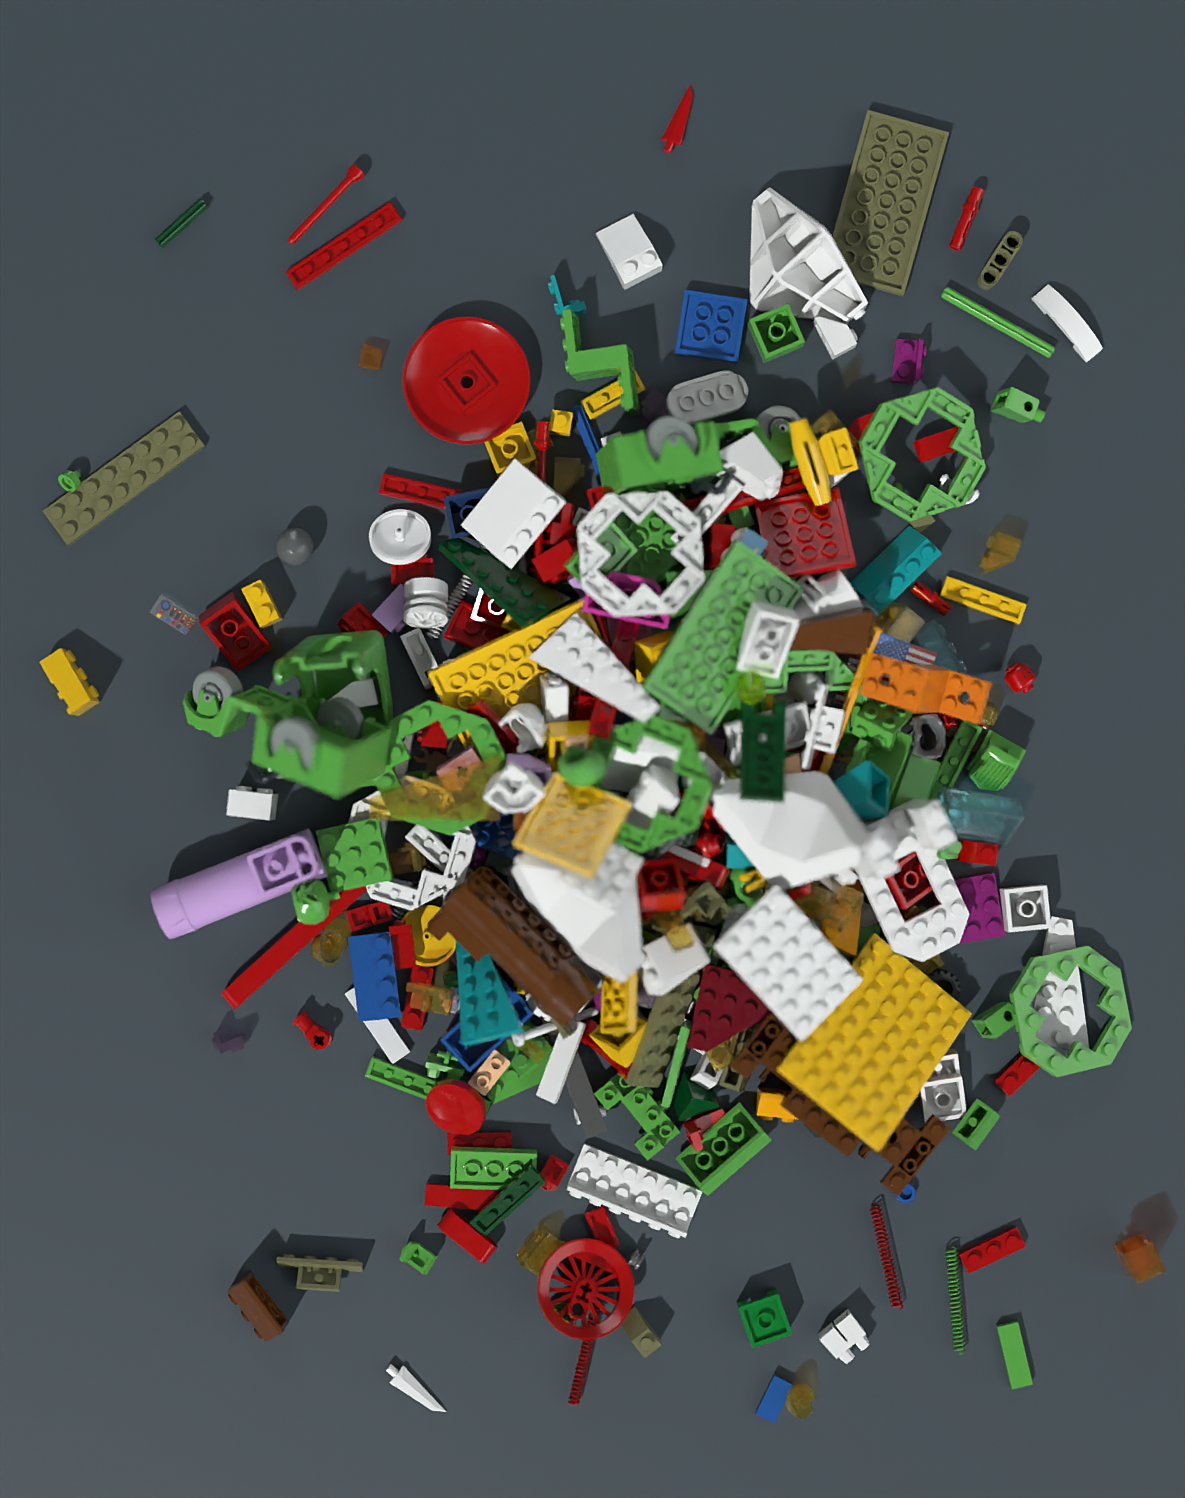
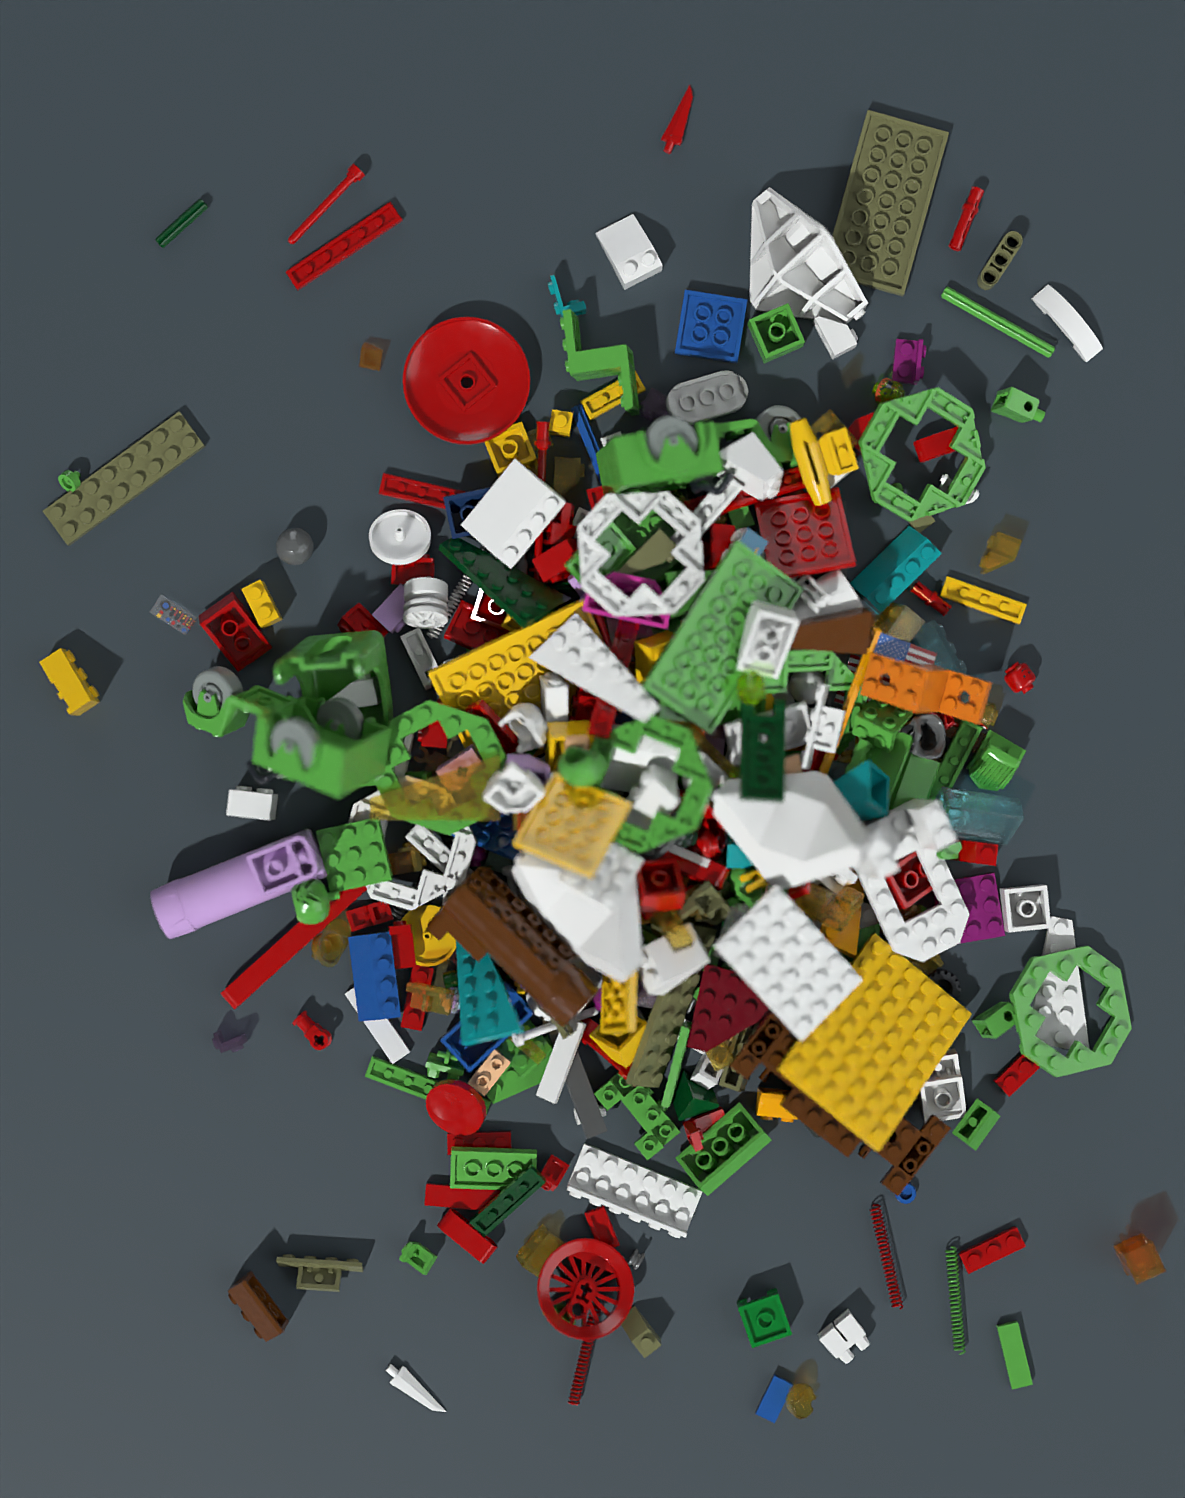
(652, 553): none -> olive slope
(887, 390): none -> clear neon green head

